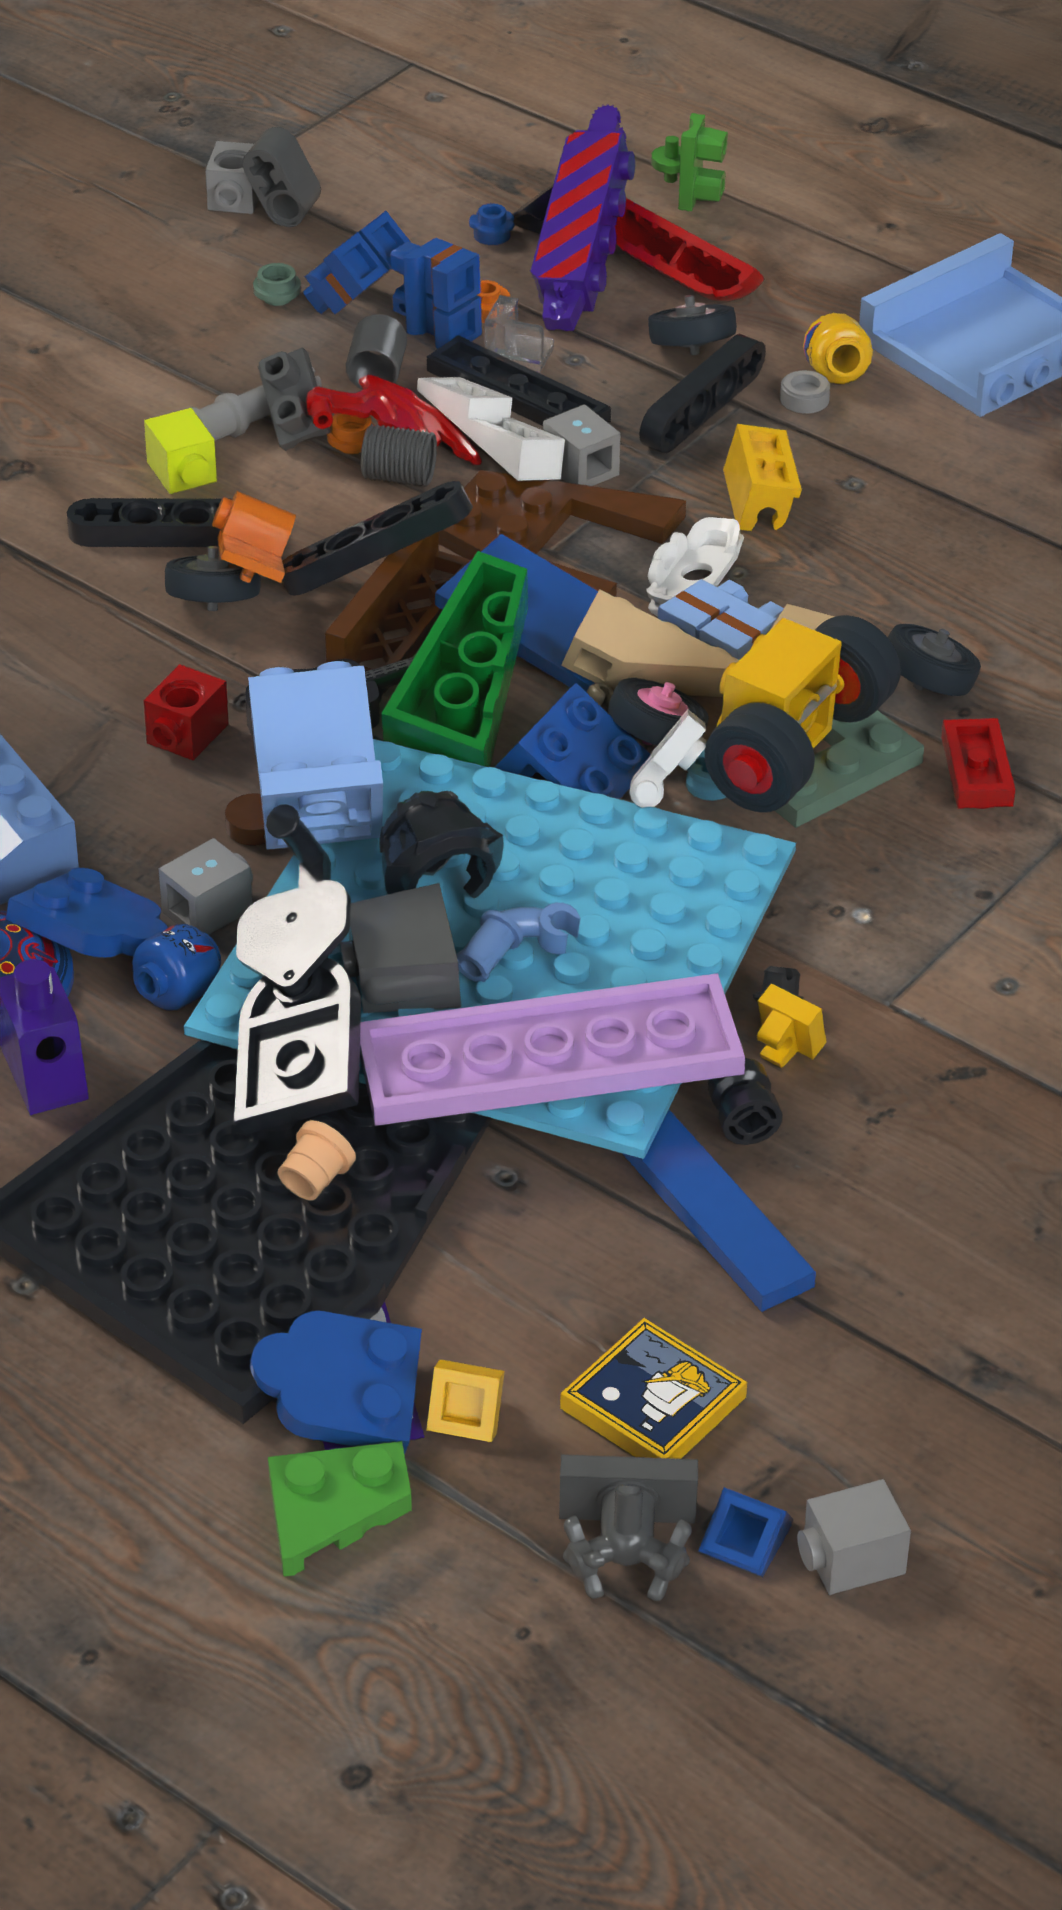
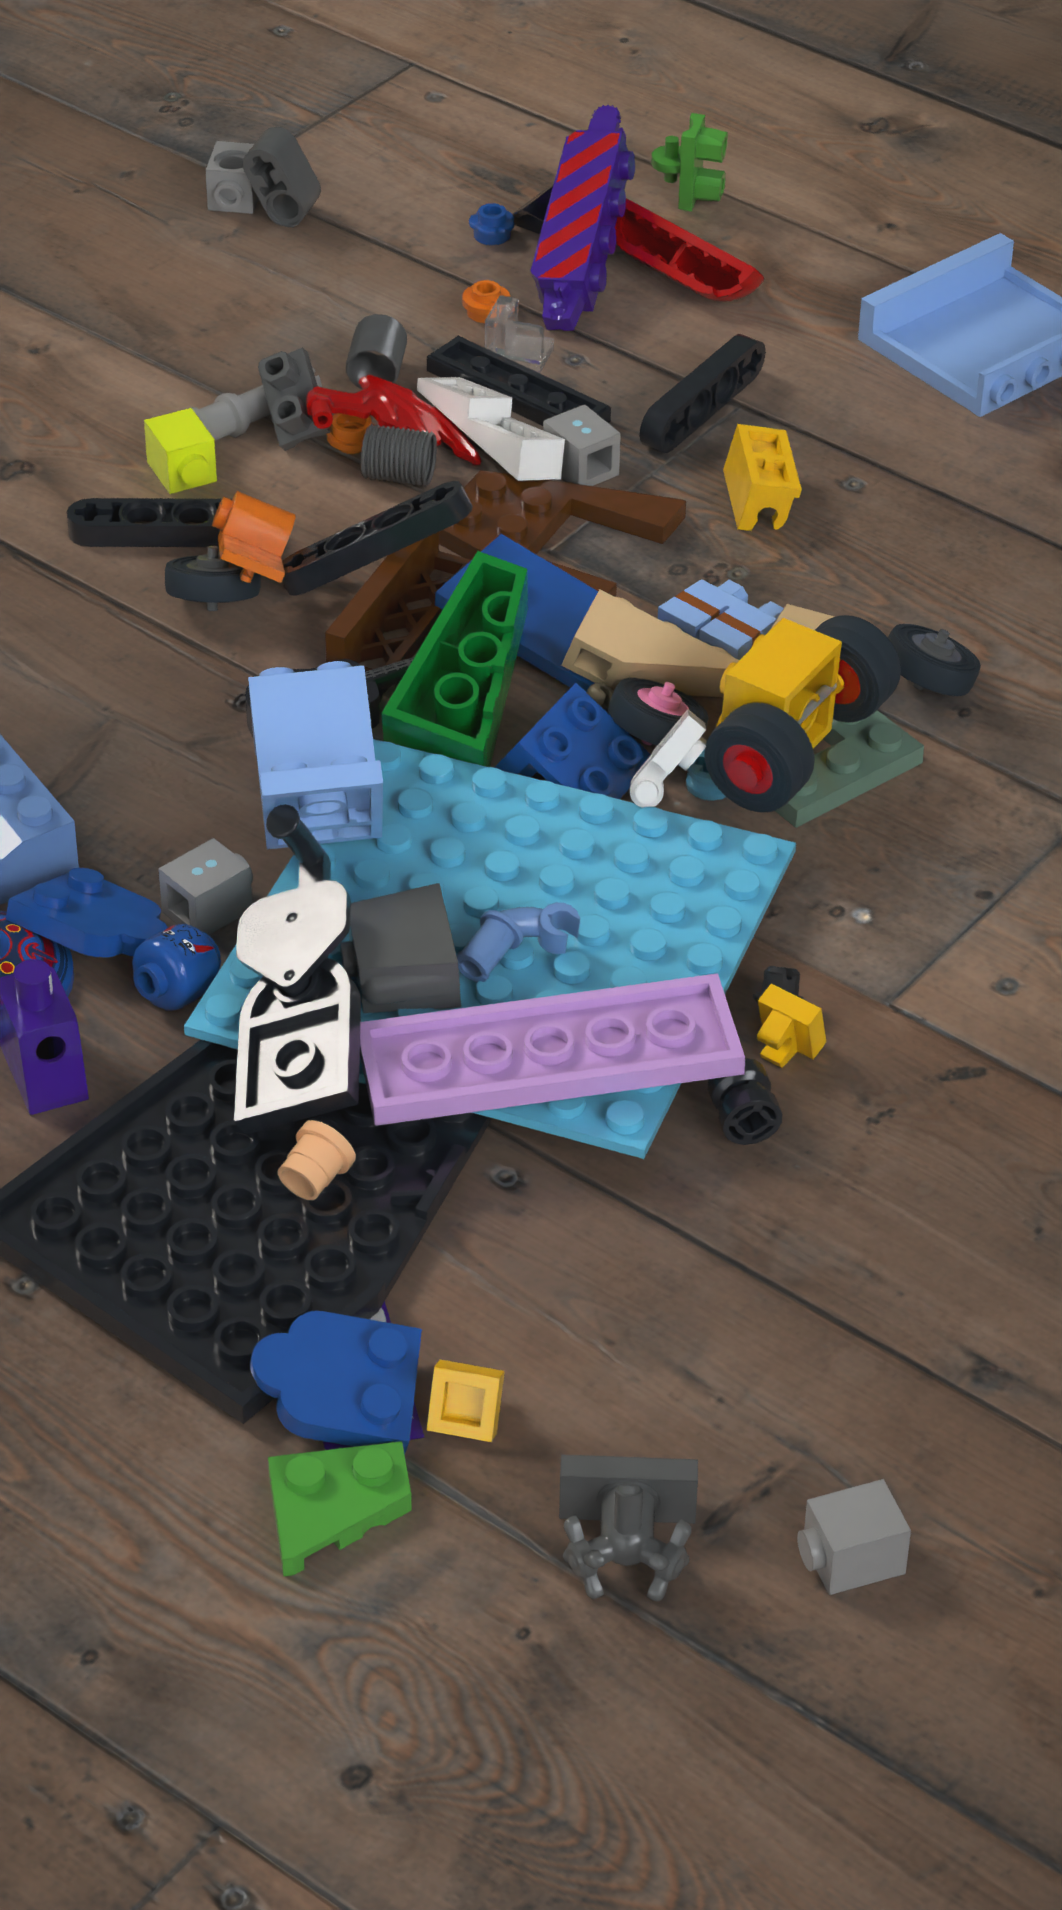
(186, 712): red brick -> none
(245, 820): reddish brown tile -> none
(276, 284): sand green plate -> none
(354, 265): blue hips -> none
(425, 836): black helmet -> none
(438, 290): blue hips -> none
(653, 1394): tile -> none
(692, 325): black wheel -> none
(709, 546): white piece -> none
(723, 1217): blue tile -> none
(745, 1532): blue slope -> none
(805, 392): light grey tile -> none
(838, 348): yellow head -> none
(978, 763): red plate -> none

